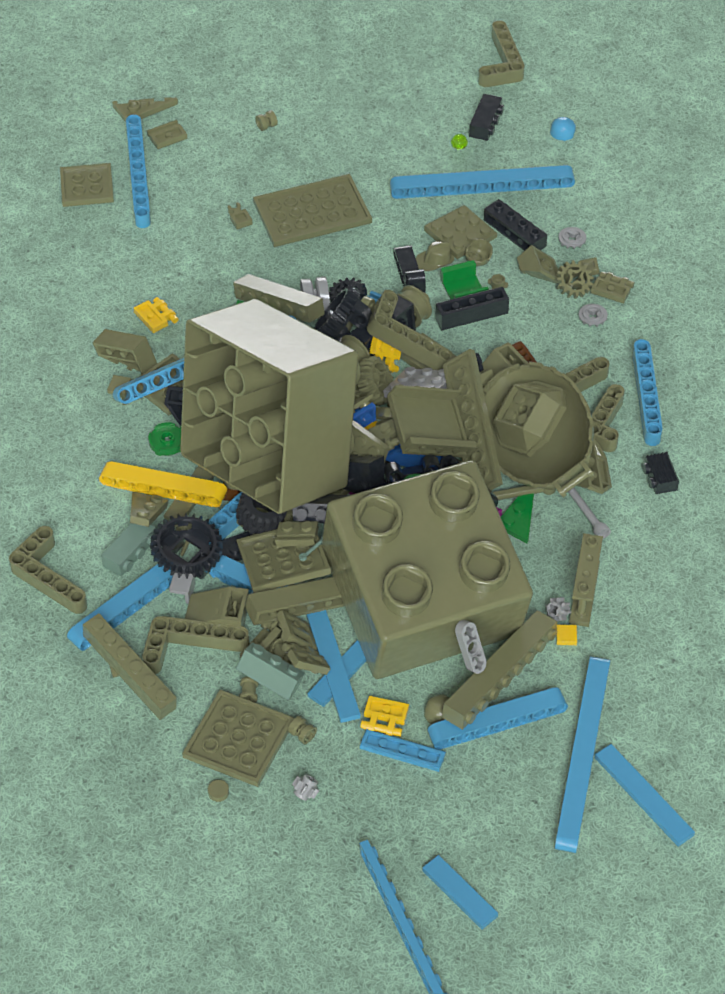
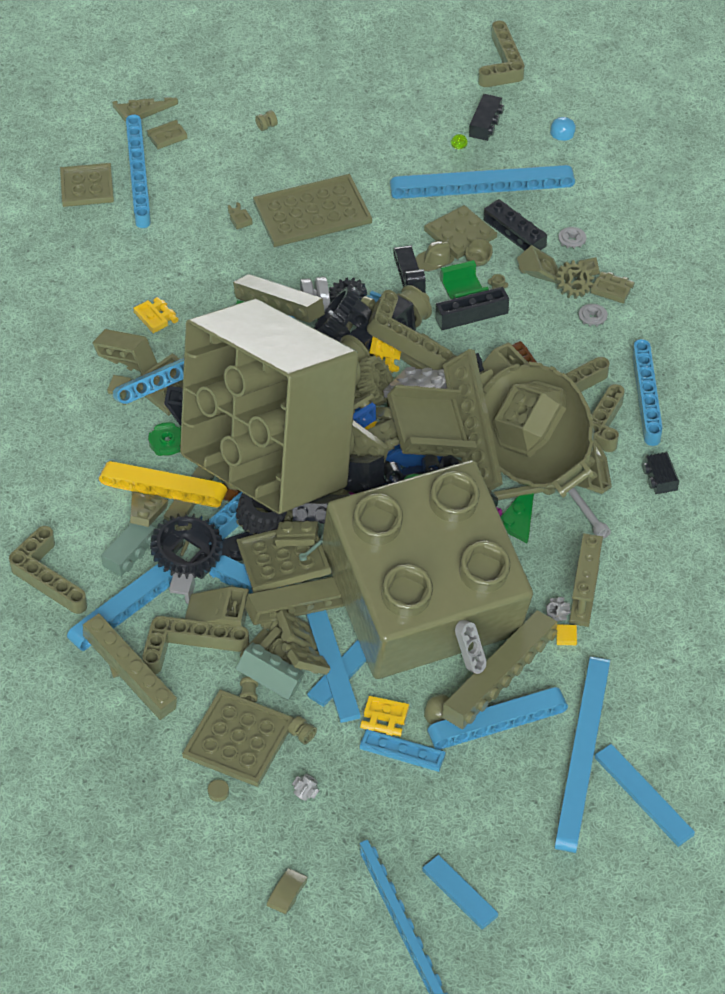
(286, 891): none -> olive slope

